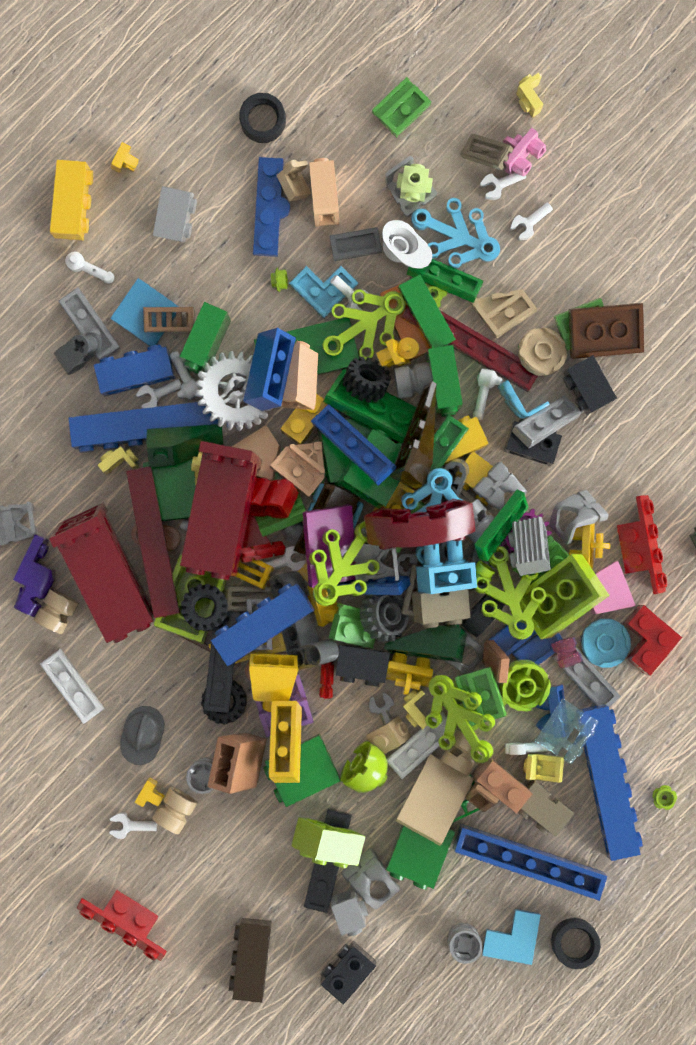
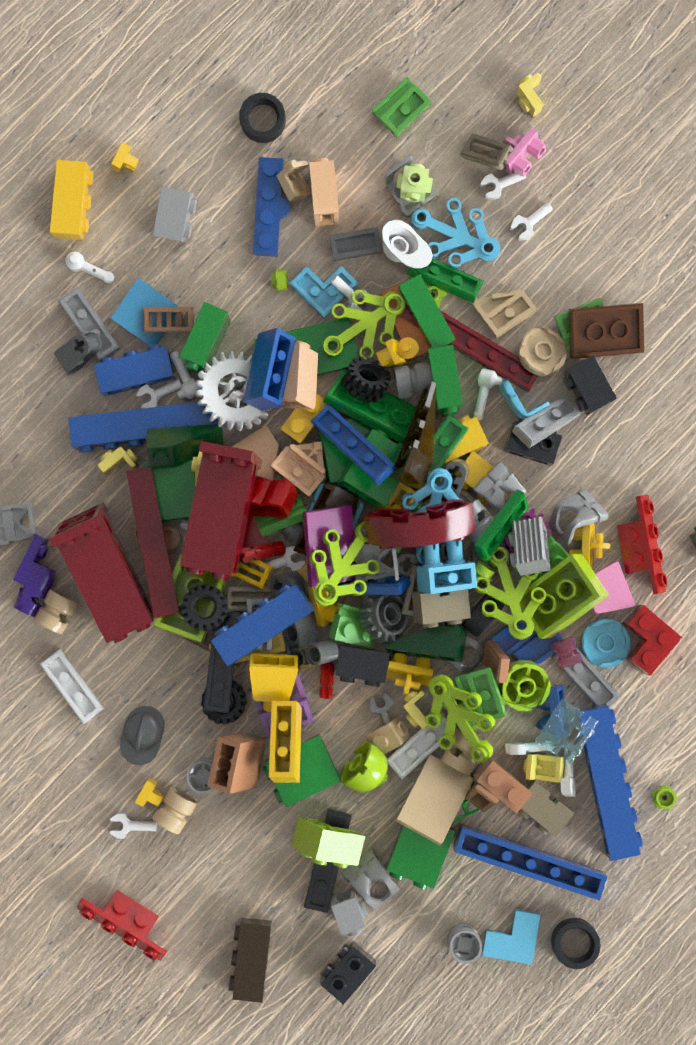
(568, 782): none -> white bar

